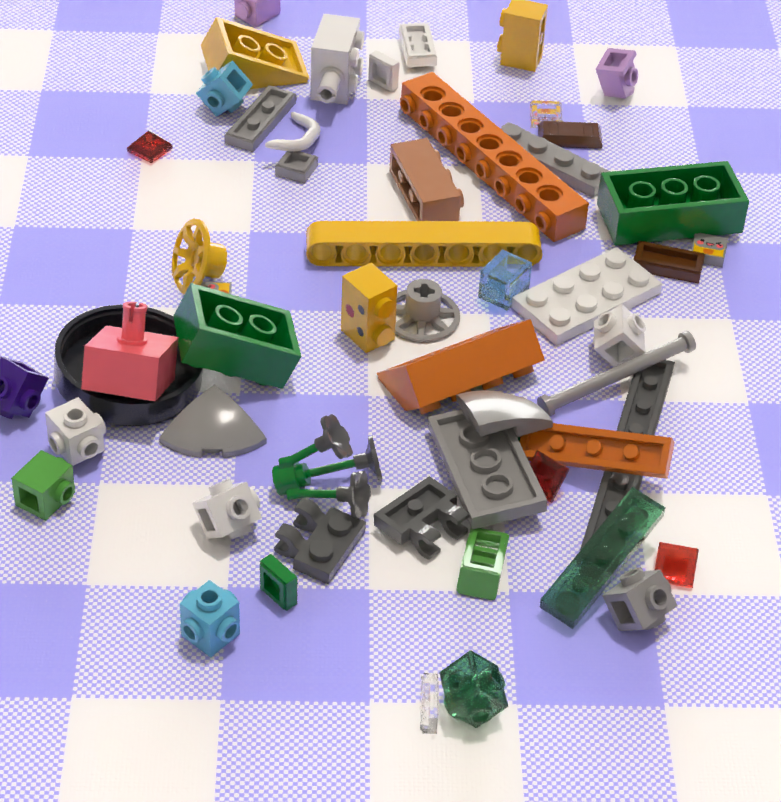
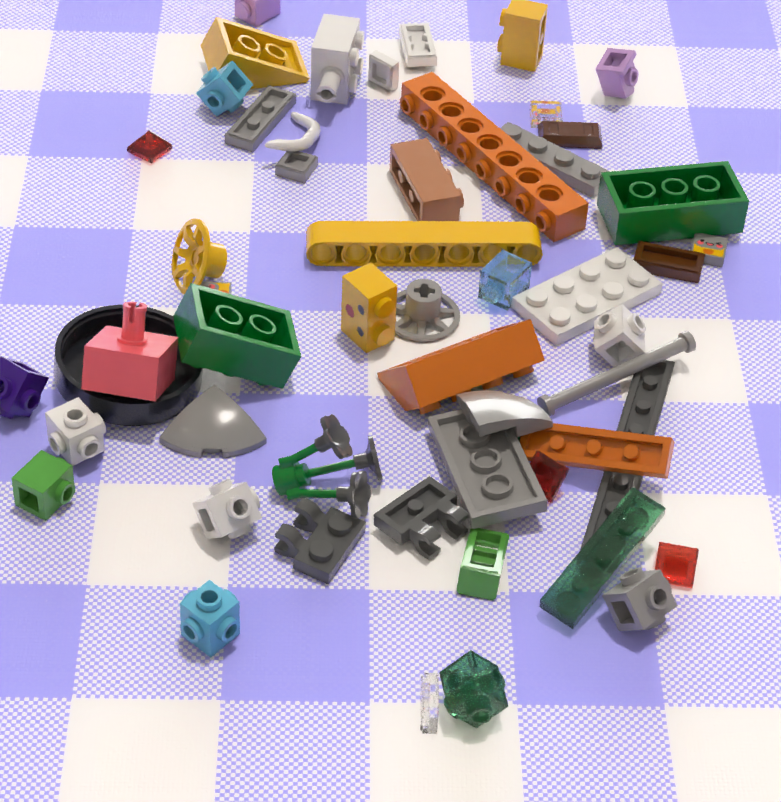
(278, 582): green tile -> none

